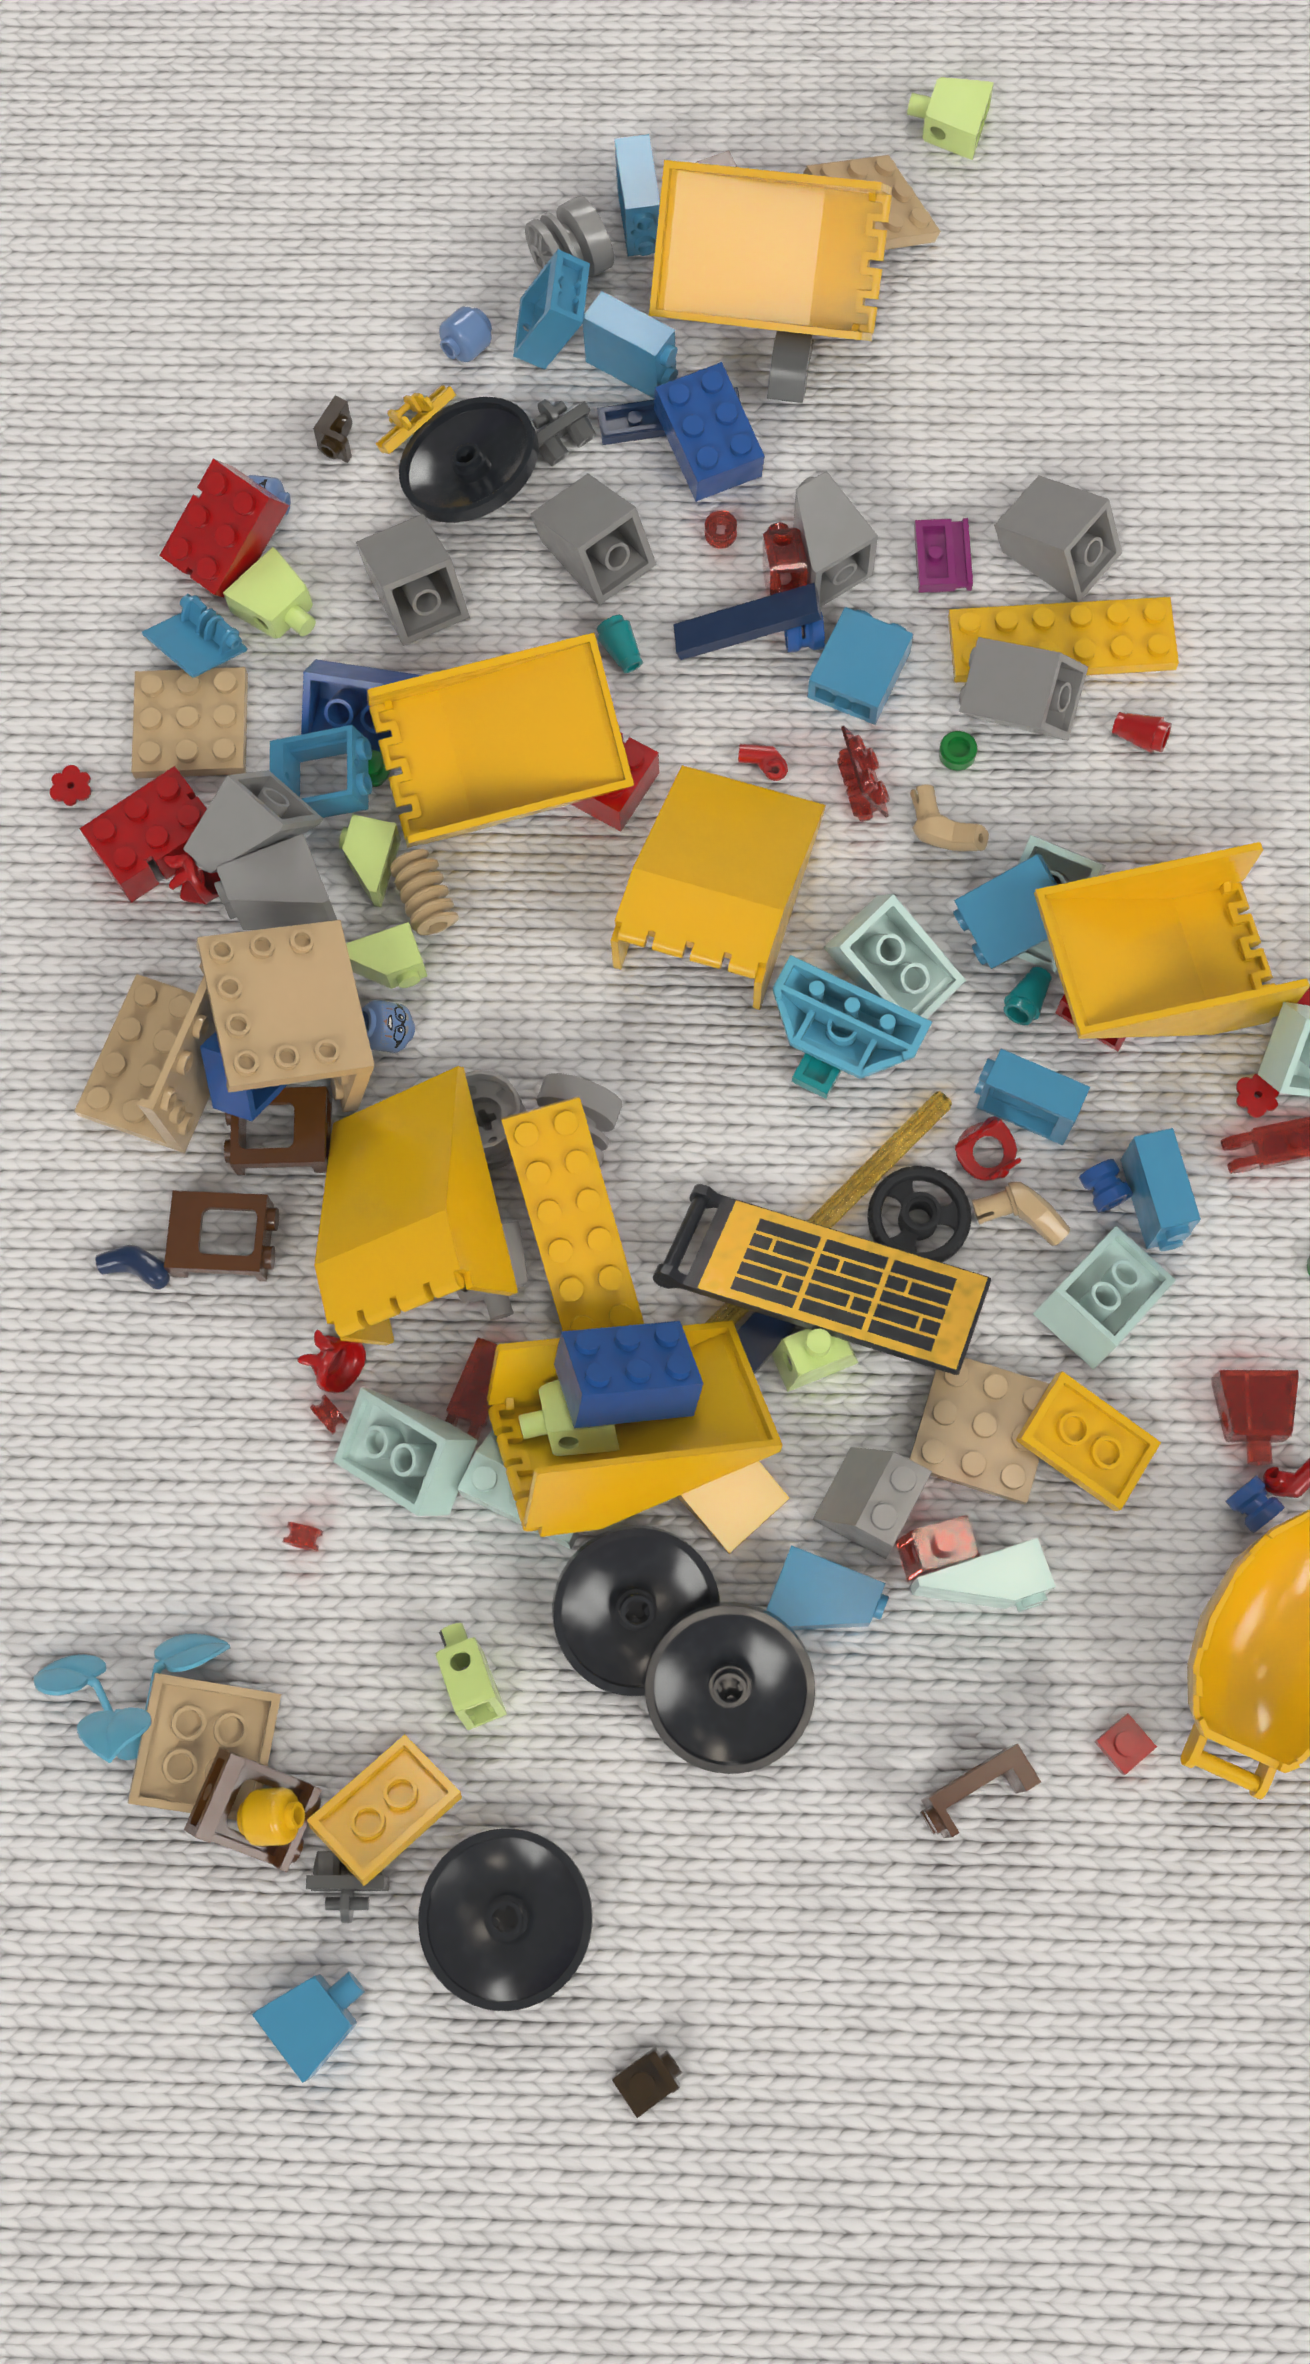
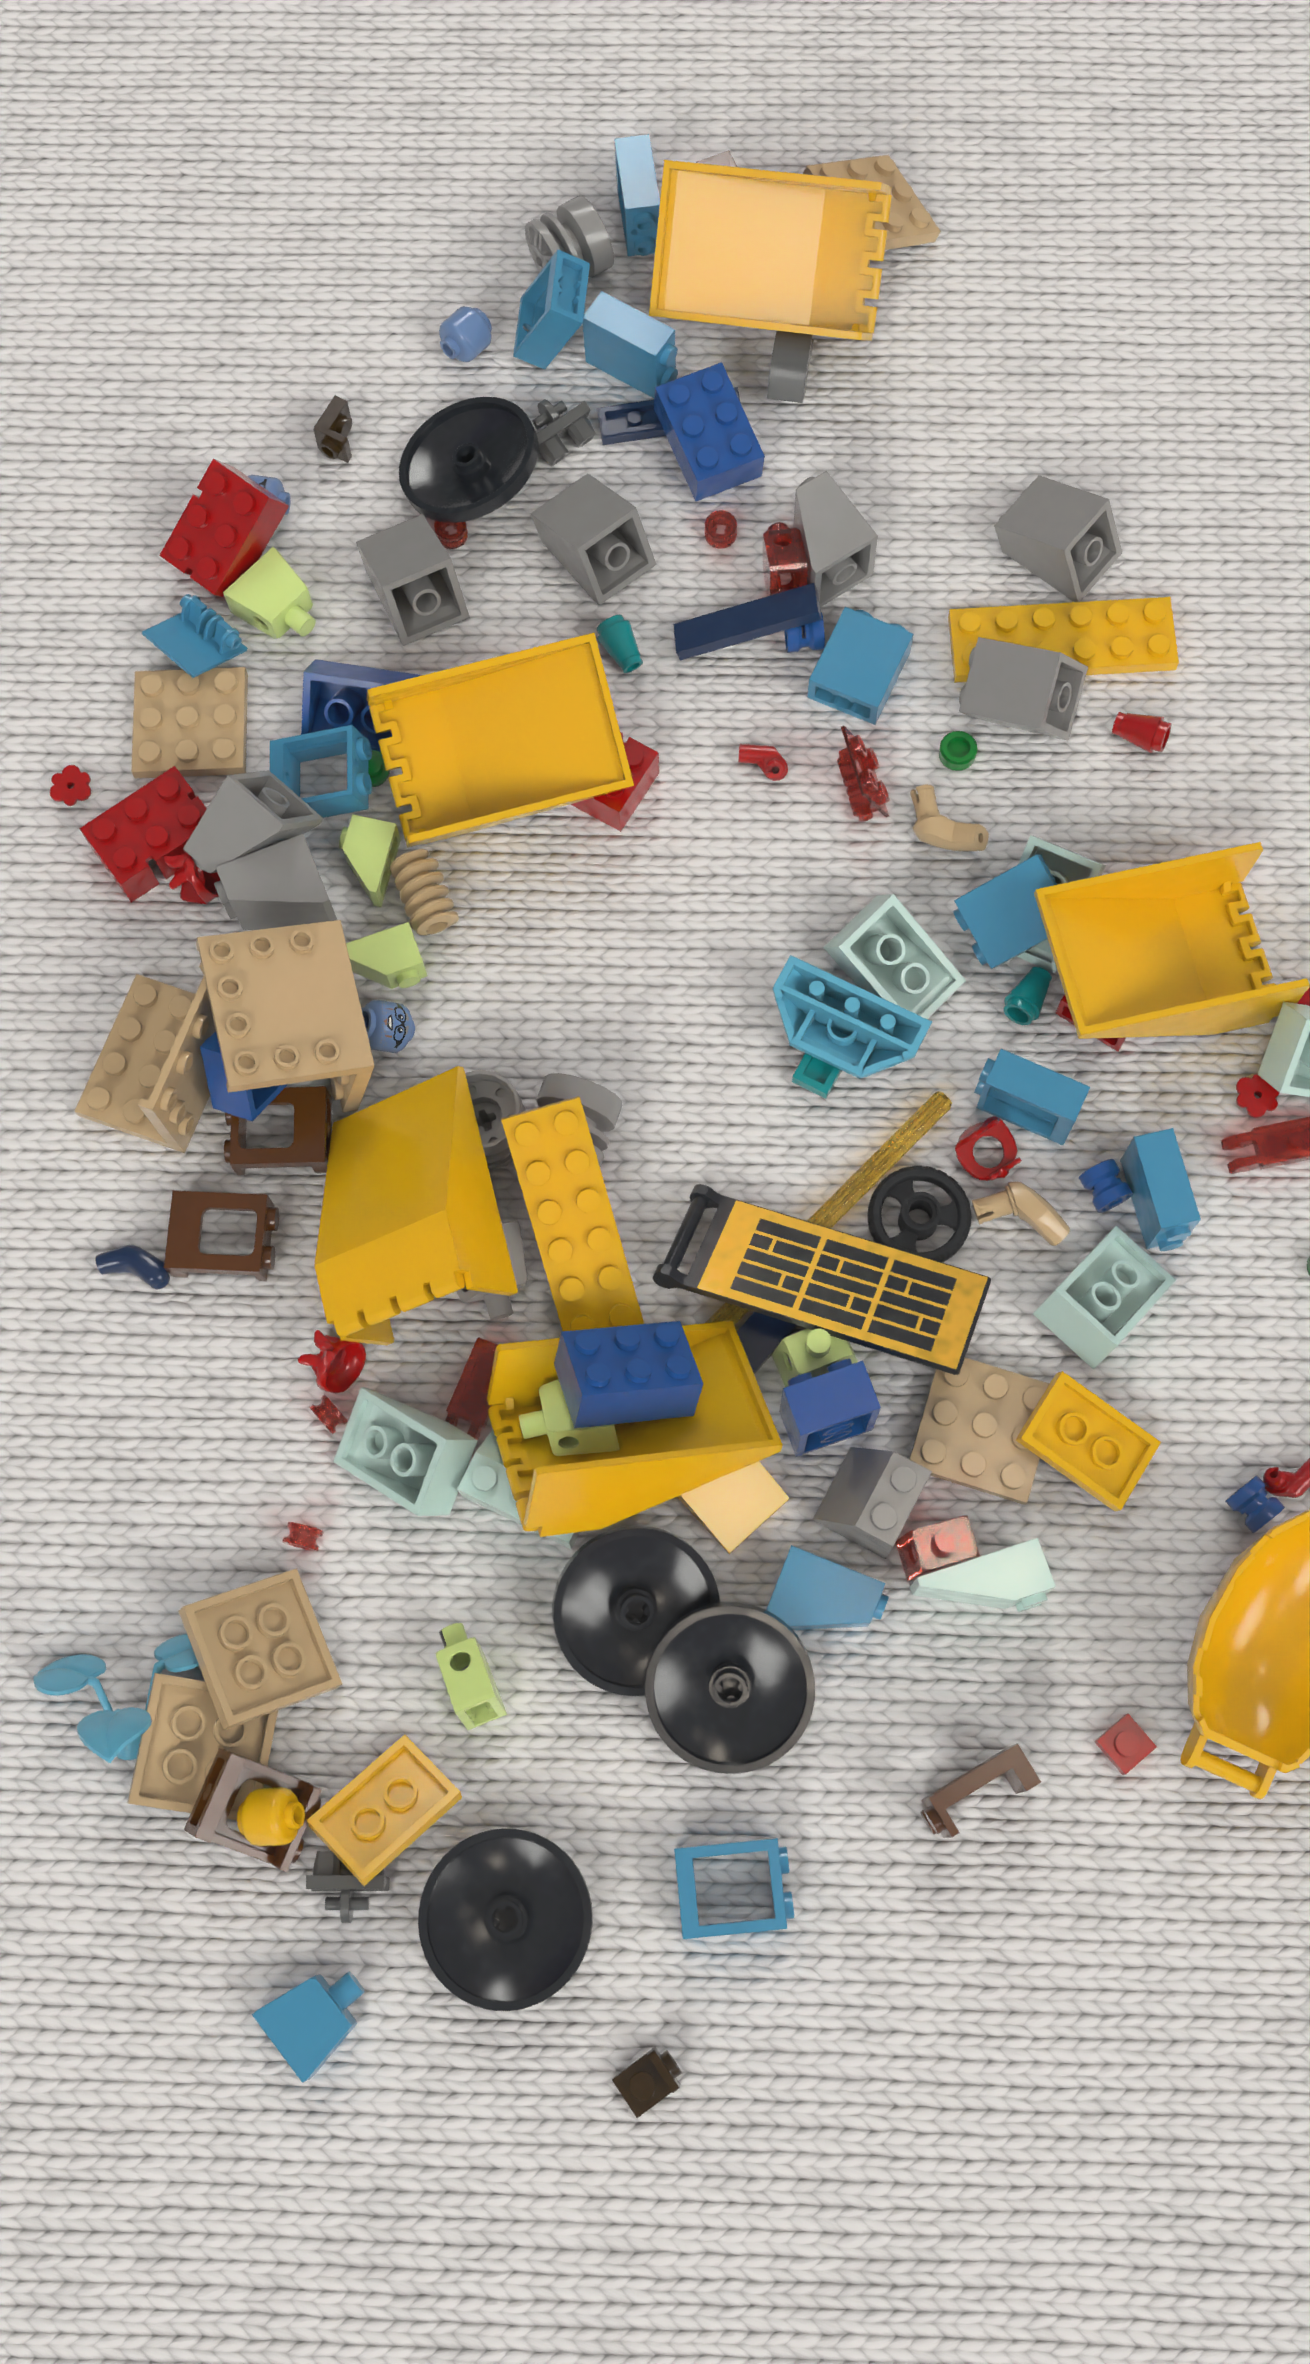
(259, 1648): none -> tan plate
(416, 402): yellow piece -> none
(451, 541): none -> clear red bush
(719, 875): yellow windscreen -> none
(782, 1900): none -> dark azure window
(828, 1406): none -> blue brick
(943, 555): magenta plate -> none
(953, 114): yellowish green torso -> none
(1256, 1408): clear red torso -> none

